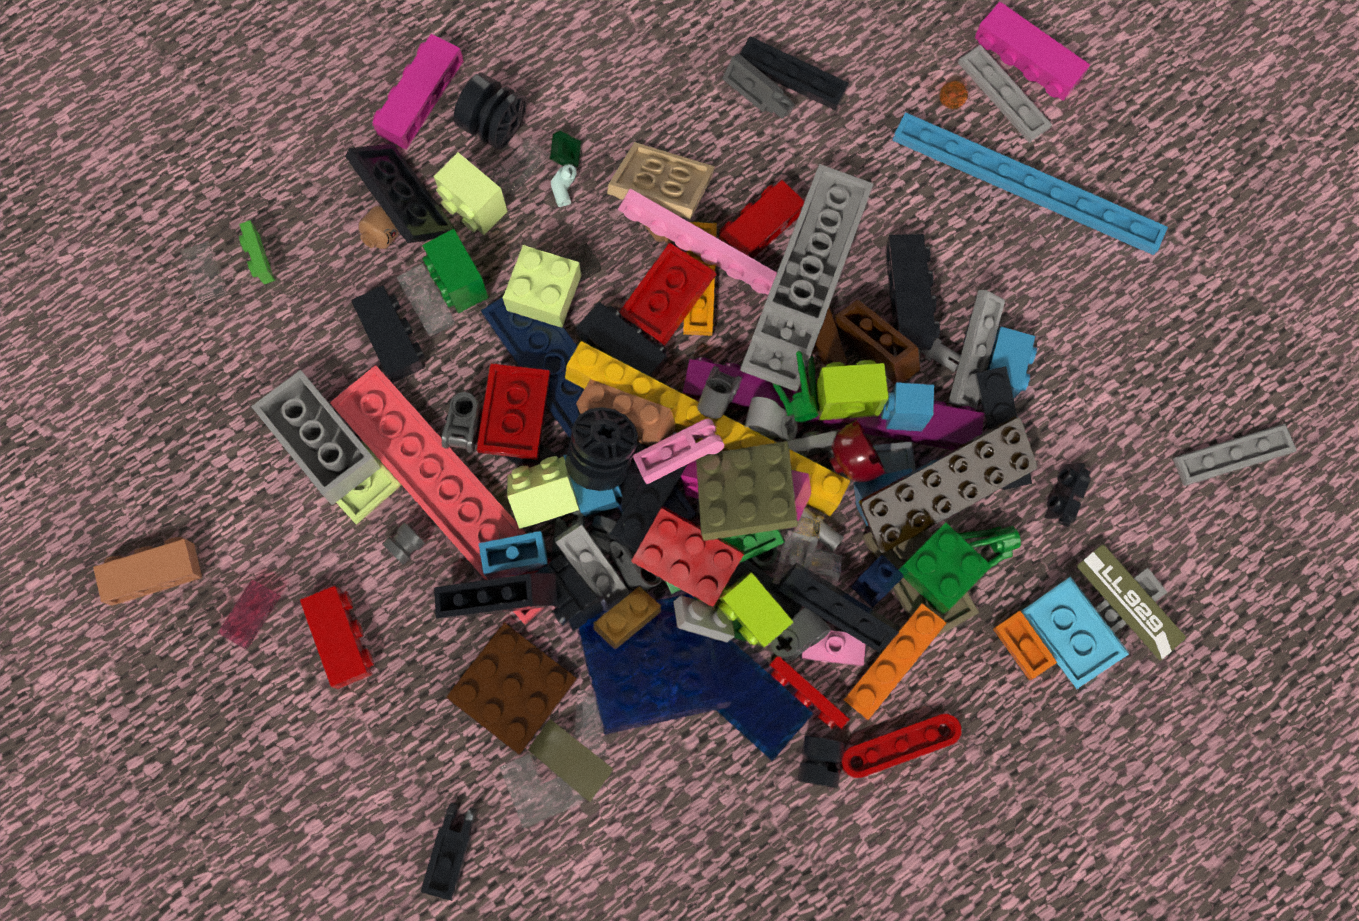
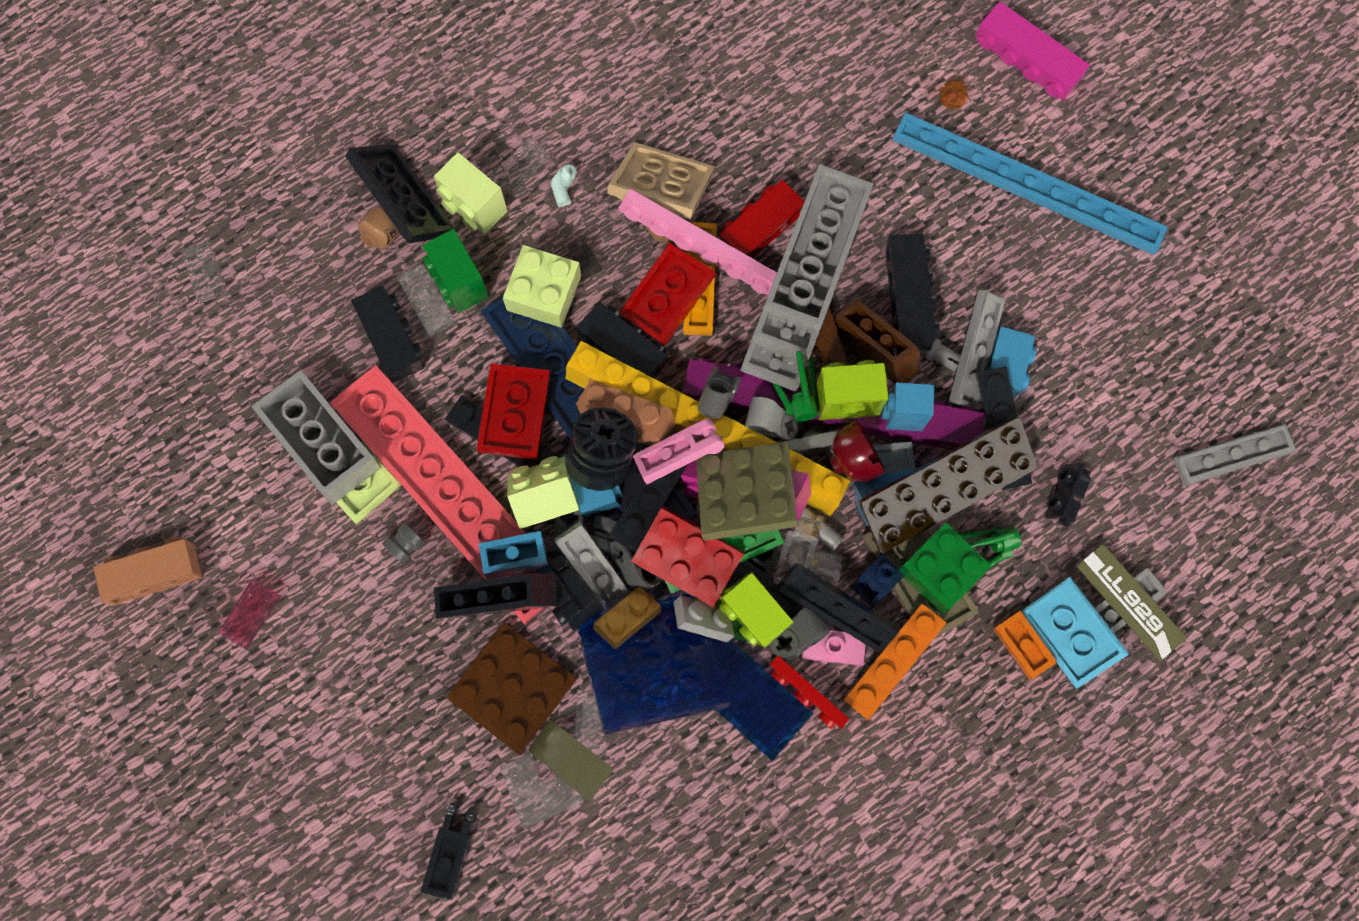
(252, 243): bright green plate -> none
(337, 637): red brick -> none
(417, 91): dark pink brick -> none
(462, 425): dark grey piece -> none
(489, 110): black wheel -> none
(565, 149): dark green plate -> none
(757, 87): dark grey hinge -> none
(795, 73): black plate -> none
(821, 761): black wheel -> none
(901, 746): red plate -> none
(1004, 93): light grey tile -> none

